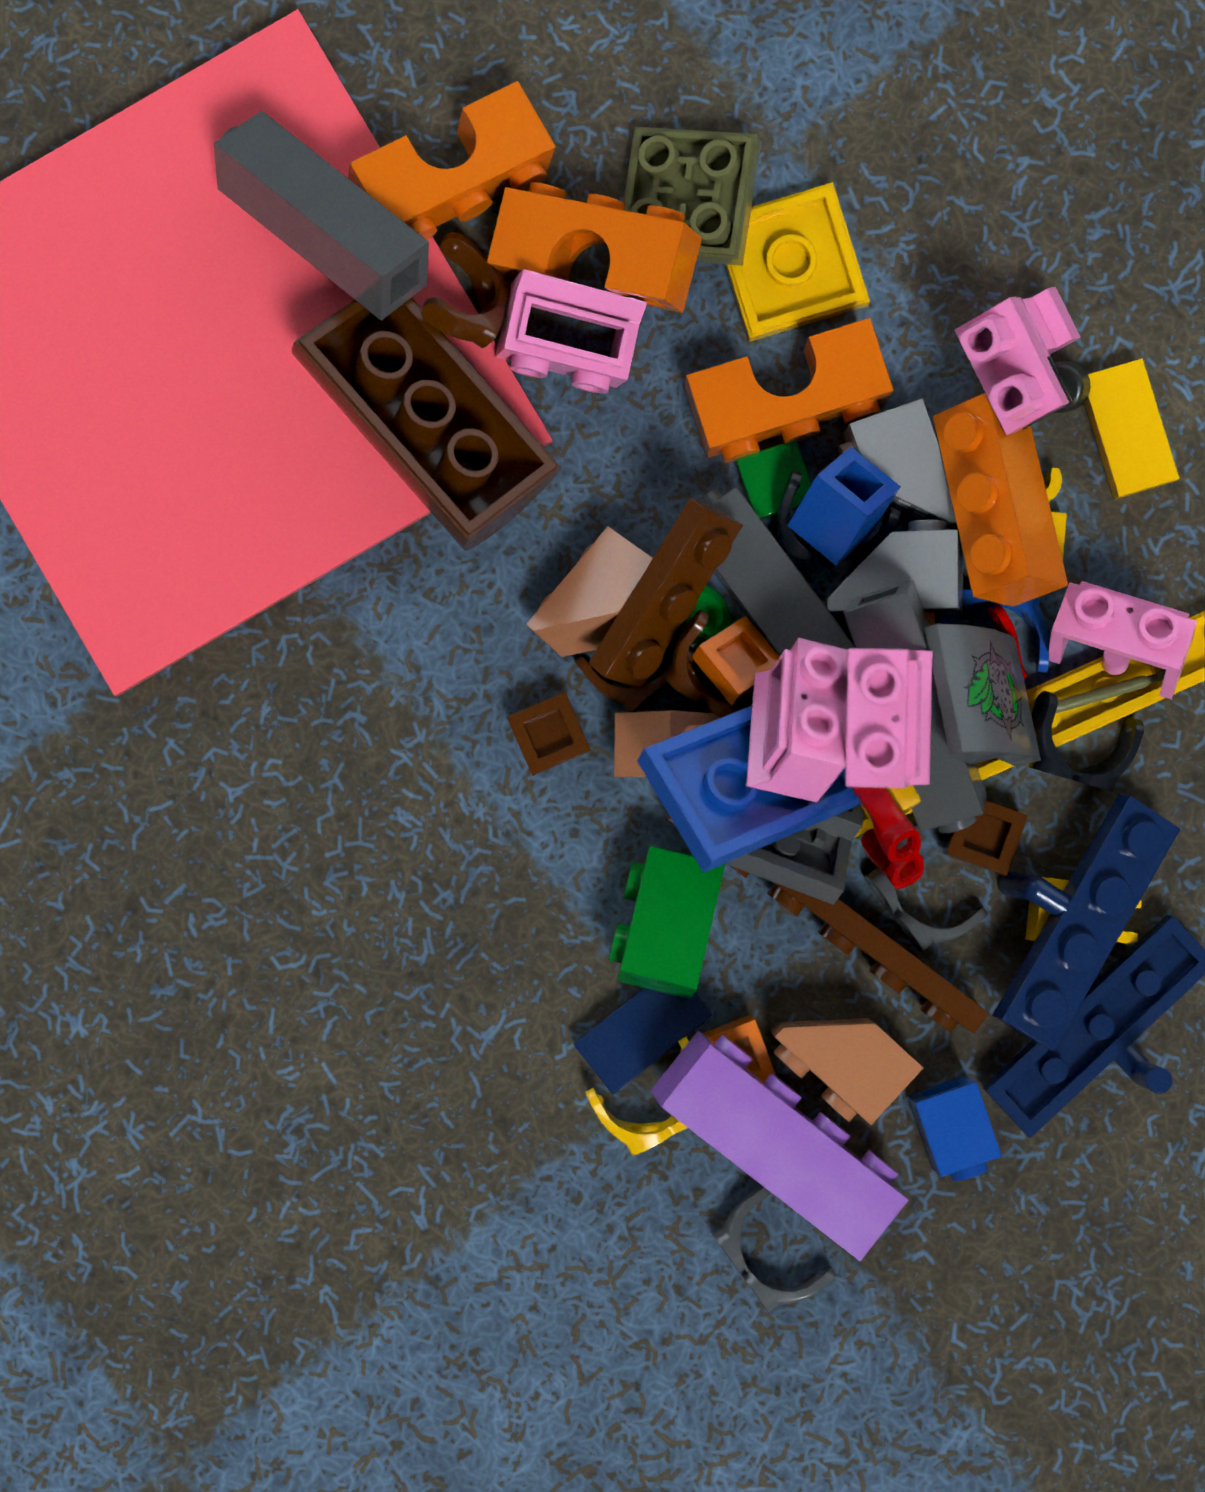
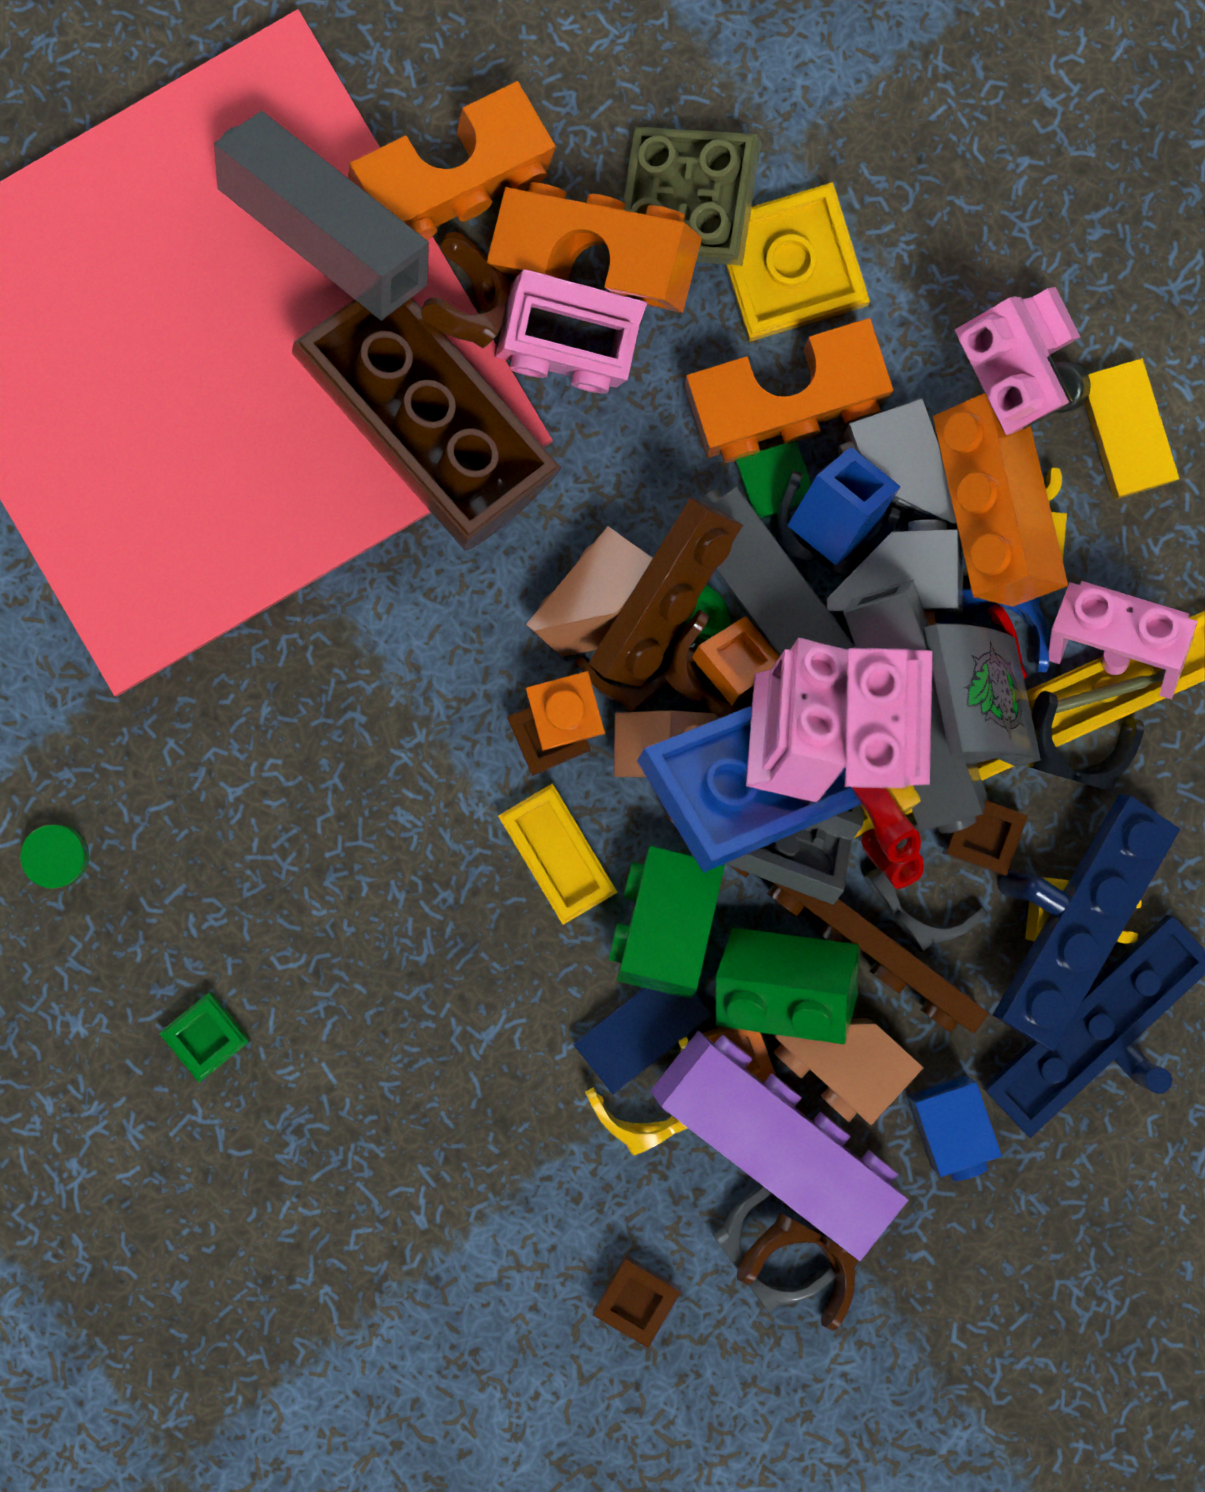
(54, 856): none -> green tile
(205, 1037): none -> green tile
(557, 854): none -> yellow tile
(565, 710): none -> orange plate
(636, 1301): none -> reddish brown plate
(787, 985): none -> green brick
(788, 1231): none -> reddish brown cap

